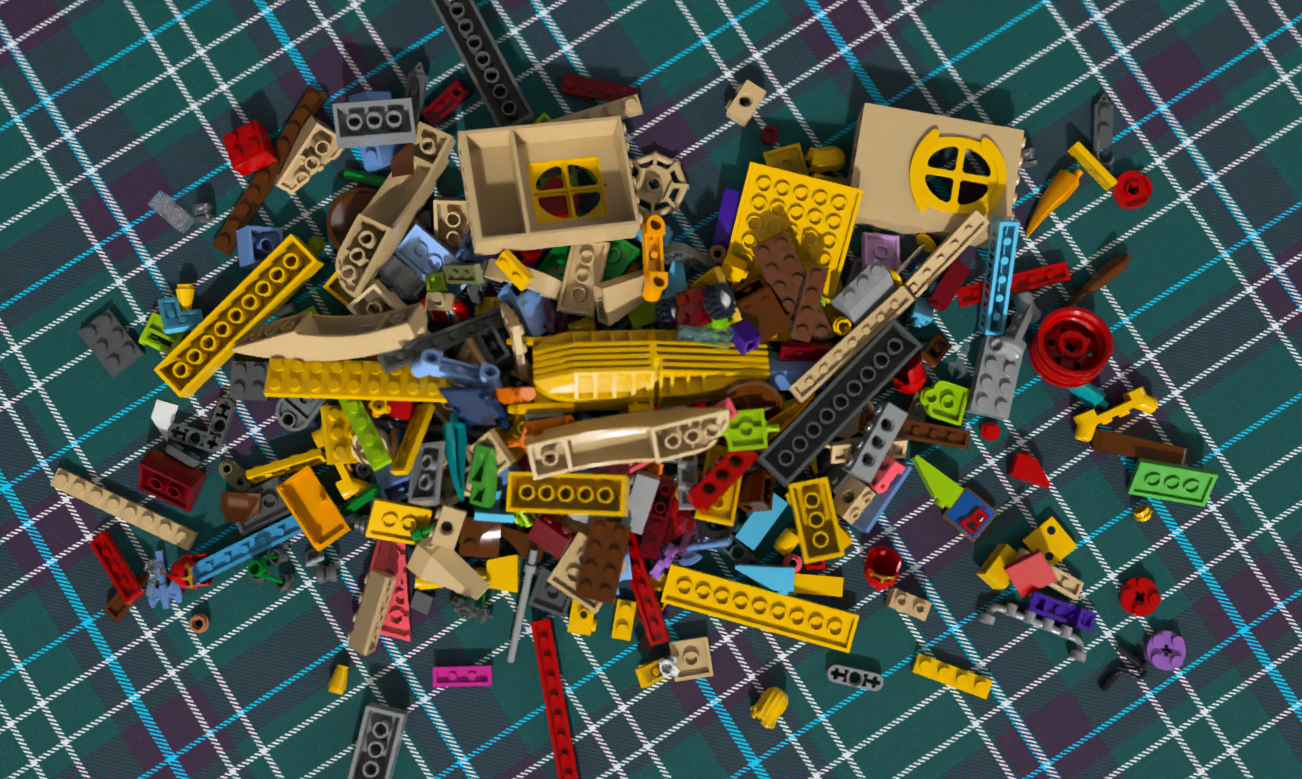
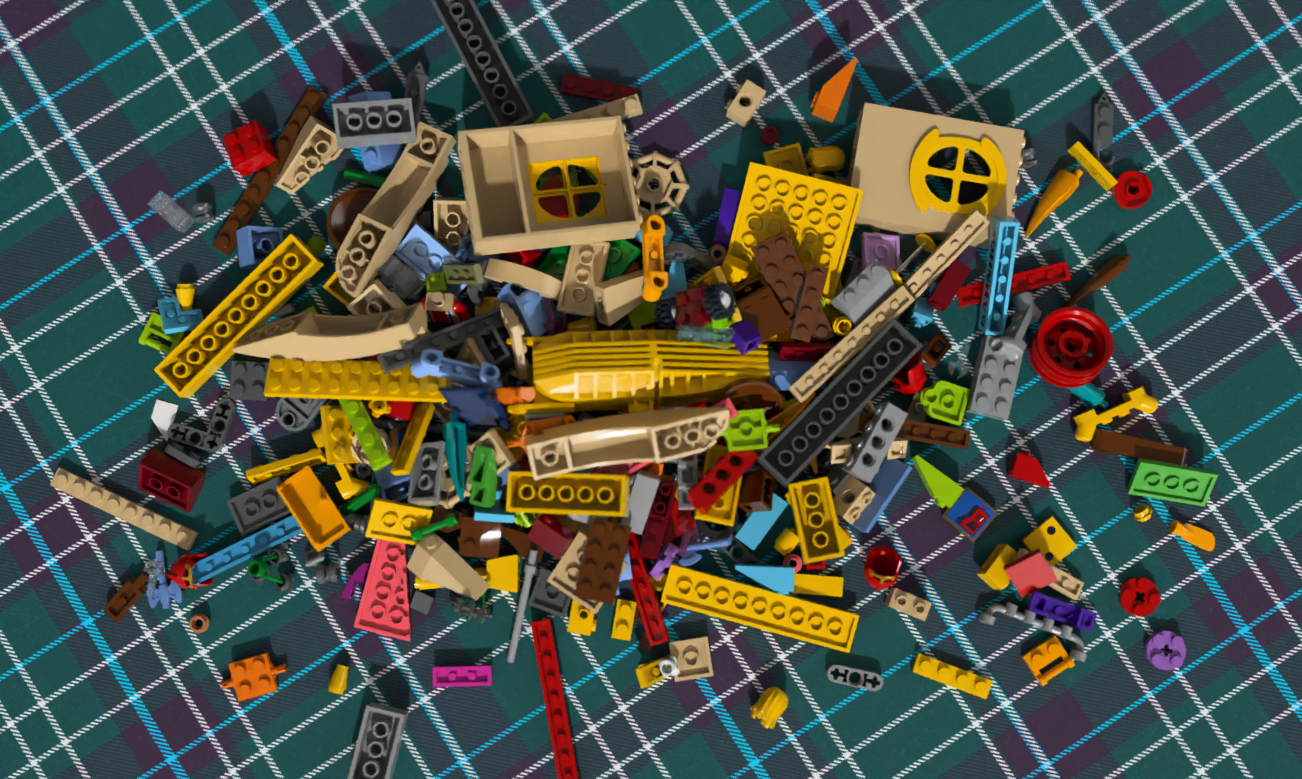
(111, 343): dark grey plate -> none
(116, 567): red plate -> none
(234, 475): olive plate -> none
(240, 506): reddish brown slope -> none
(253, 676): none -> orange plate
(359, 575): none -> magenta slope
(371, 612): tan slope -> none
(403, 162): reddish brown sticker -> none
(446, 103): dark red plate -> none
(447, 538): tan brick -> none
(514, 270): yellow plate -> none
(829, 99): none -> orange slope
(885, 474): coral leg -> none
(989, 431): red plate -> none
(1043, 655): none -> light orange plate
(1141, 665): black piece -> none
(1193, 535): none -> light orange piece

